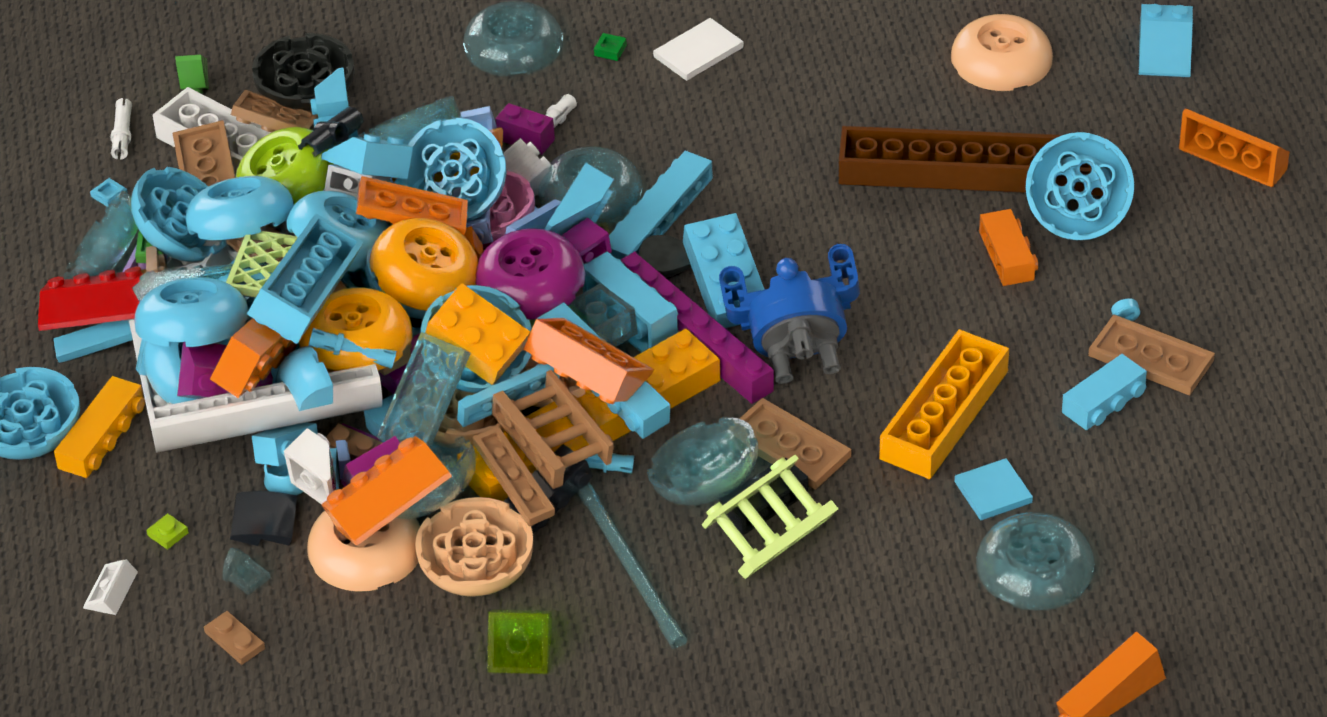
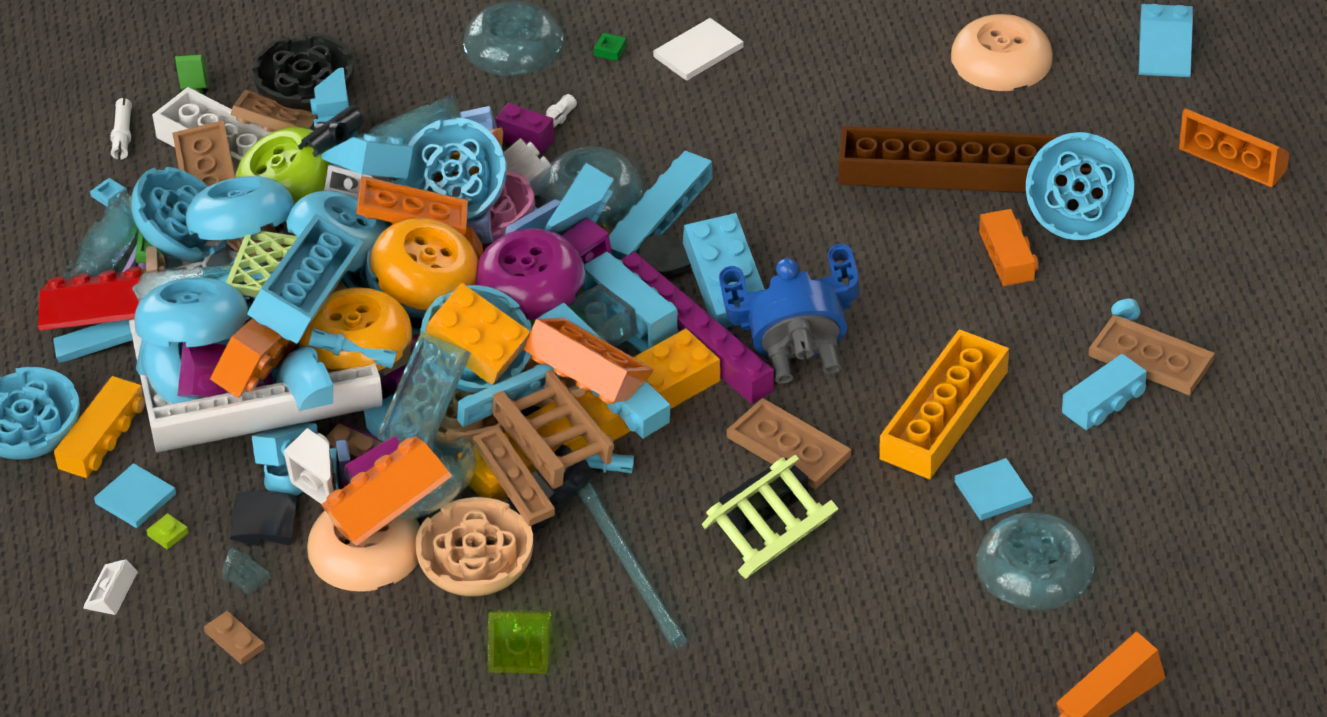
(135, 495): none -> medium azure tile
(704, 462): clear light blue brick -> none

